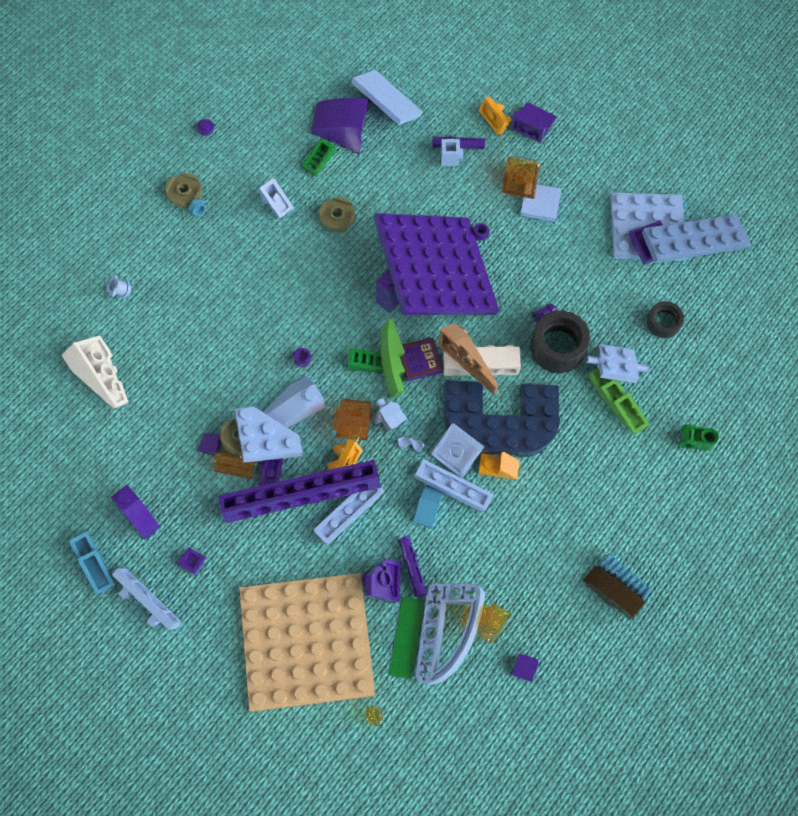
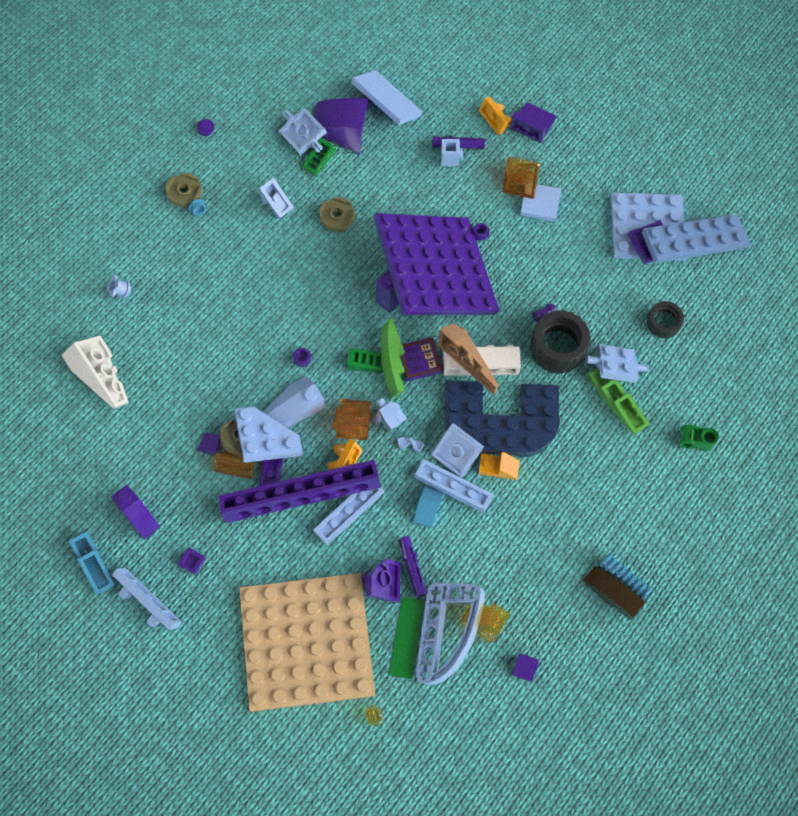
(302, 131): none -> light blue plate

